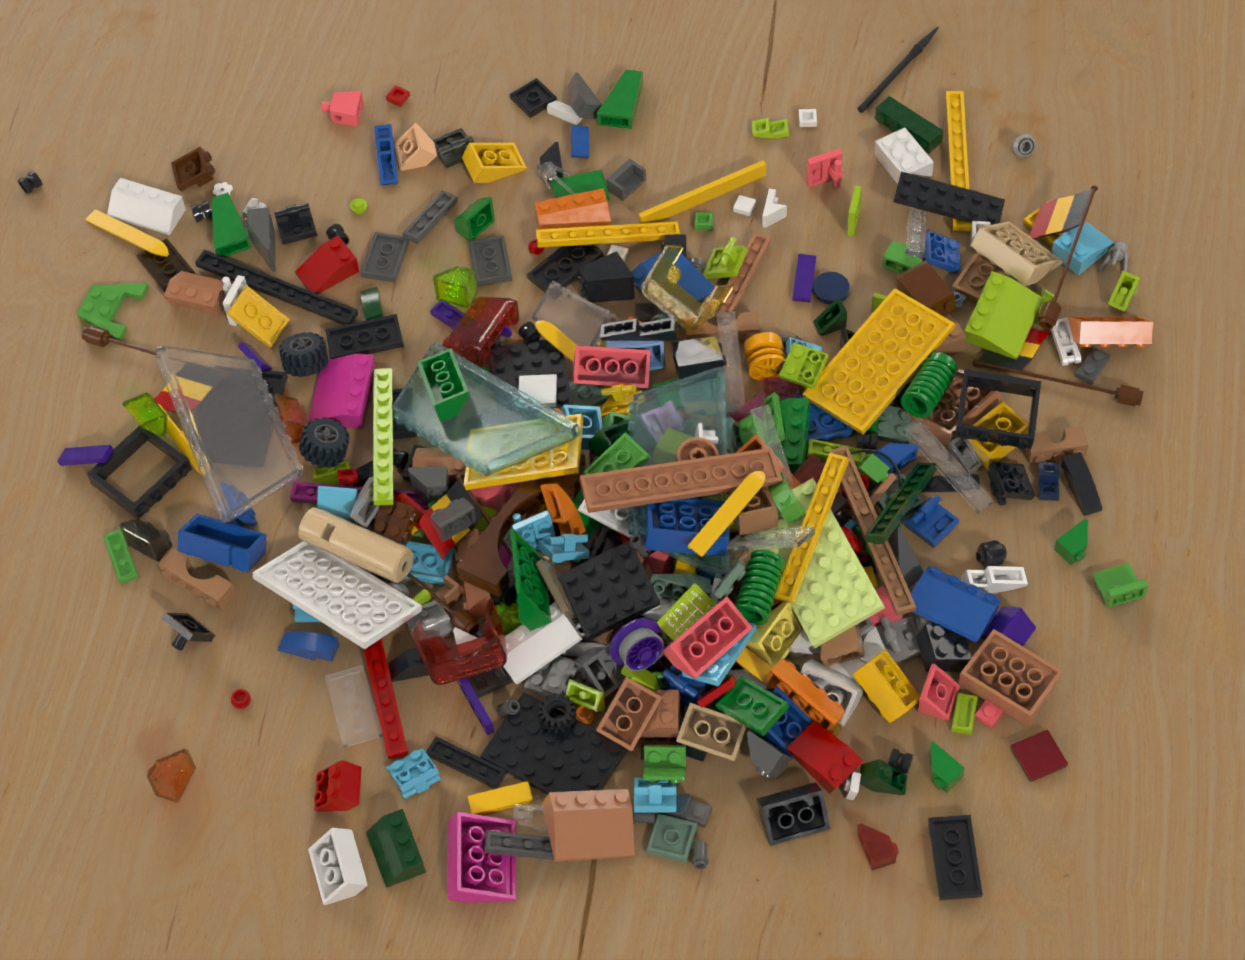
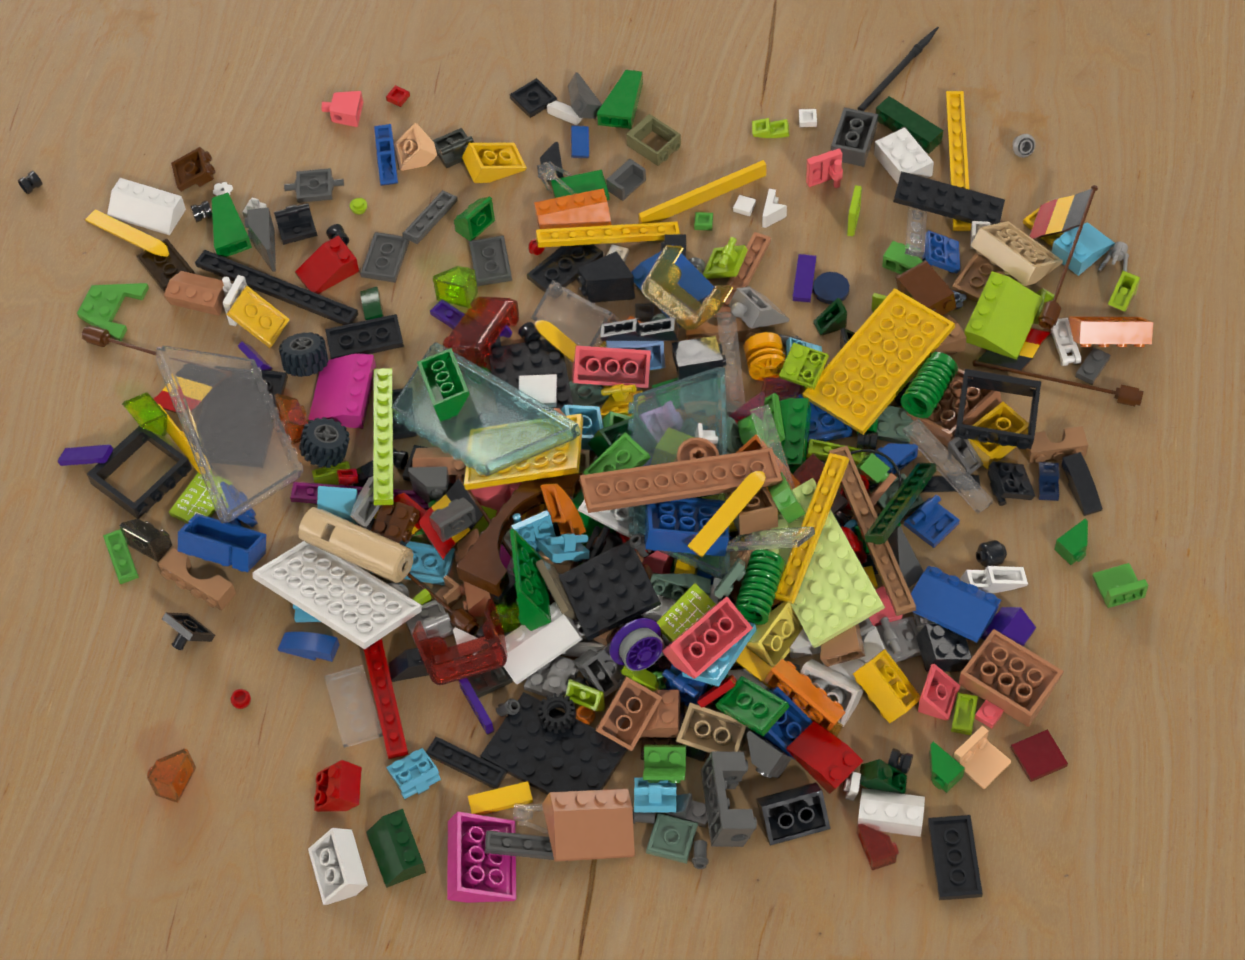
(193, 500): none -> lime tile
(314, 185): none -> dark grey plate
(645, 127): none -> olive window
(726, 825): none -> dark grey plate
(755, 308): none -> light grey slope
(855, 135): none -> dark grey brick
(892, 812): none -> white slope
(981, 759): none -> light nougat bracket

